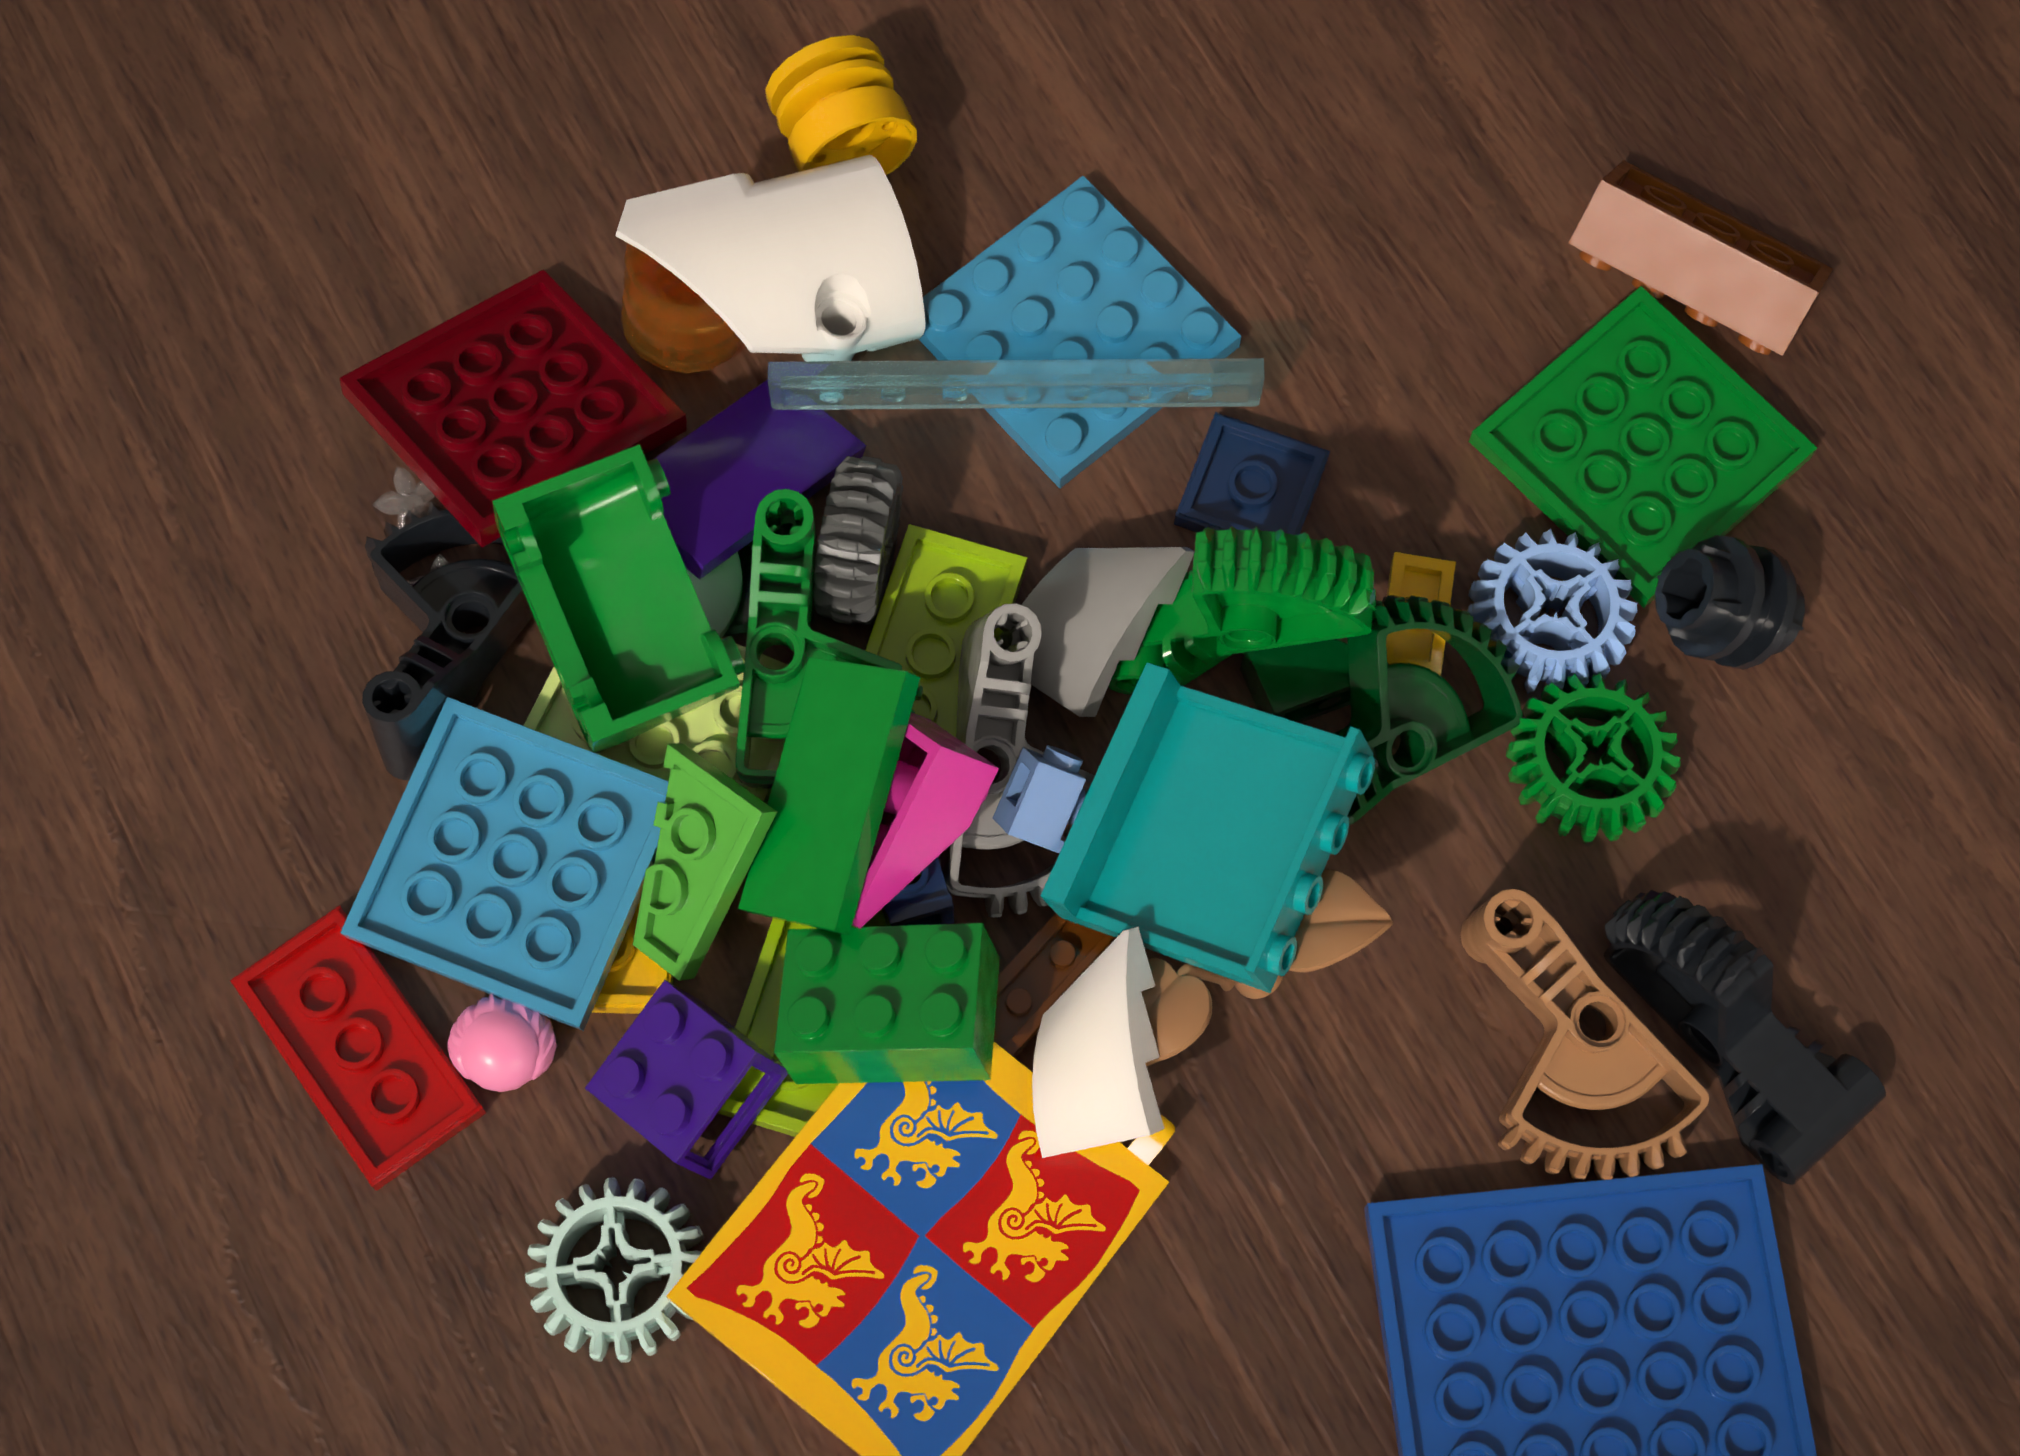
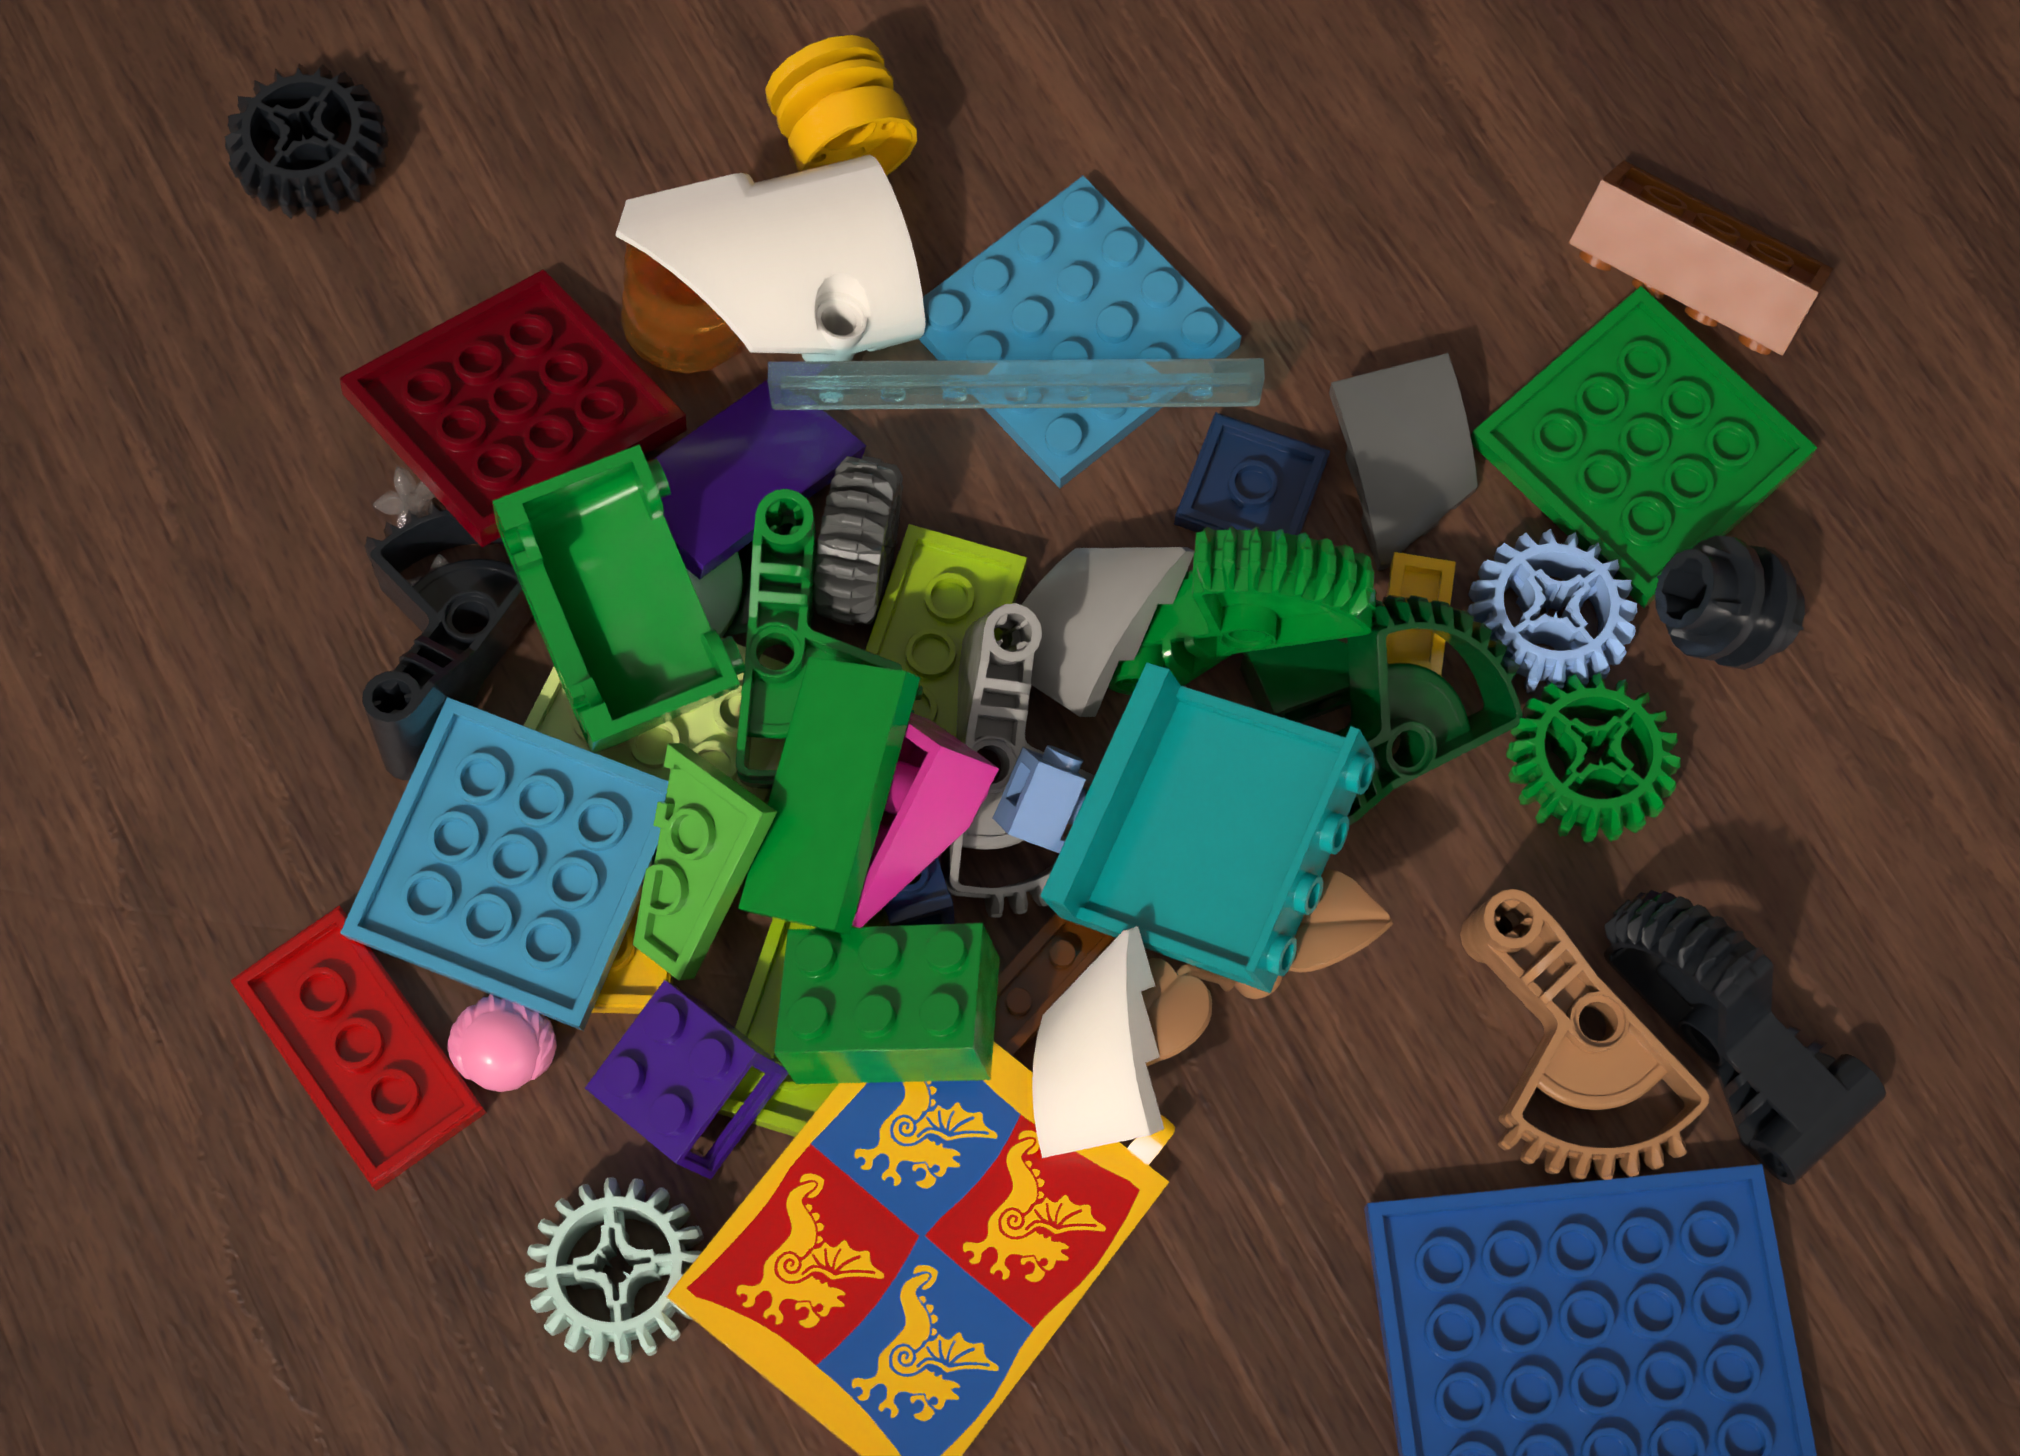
(308, 161): none -> black gear
(1405, 450): none -> dark grey slope

